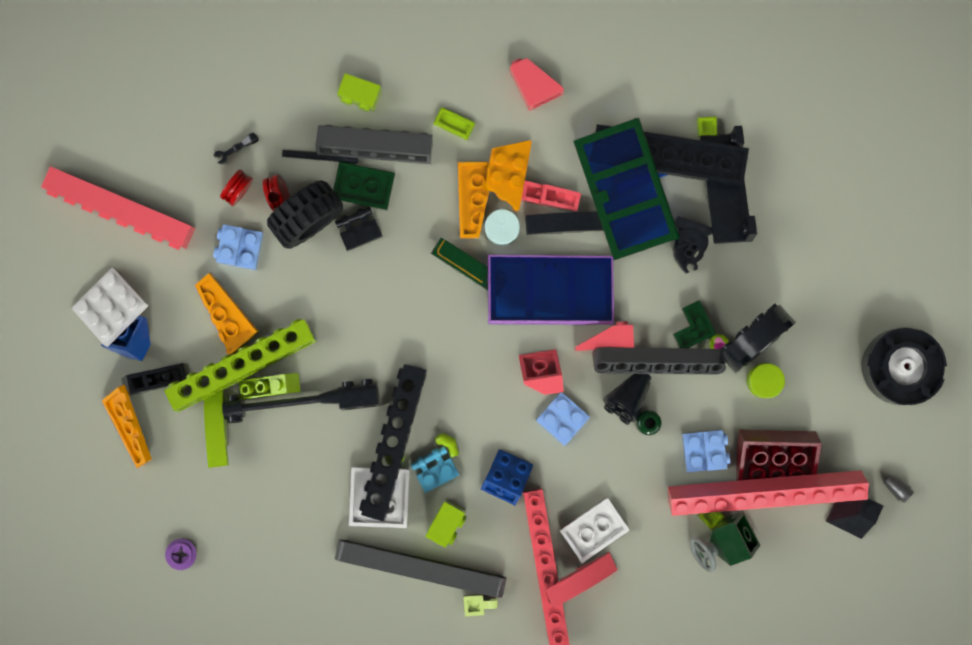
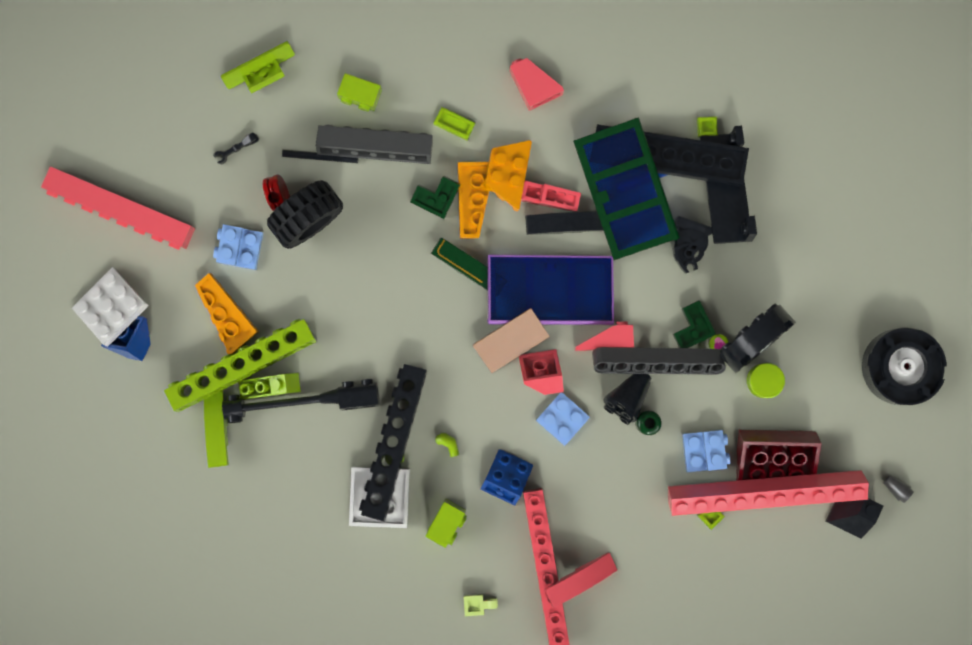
(125, 420): light orange wing -> none
(153, 379): black slope -> none
(174, 560): medium lavender gear -> none
(236, 187): red head -> none
(259, 70): none -> lime bracket
(361, 234): black plate -> none
(364, 185): dark green tile -> none
(420, 568): dark grey beam -> none
(438, 474): medium azure plate -> none
(439, 201): none -> dark green plate
(502, 227): light aqua head -> none
(511, 340): none -> window
(594, 530): white plate -> none
(730, 540): dark green piece -> none

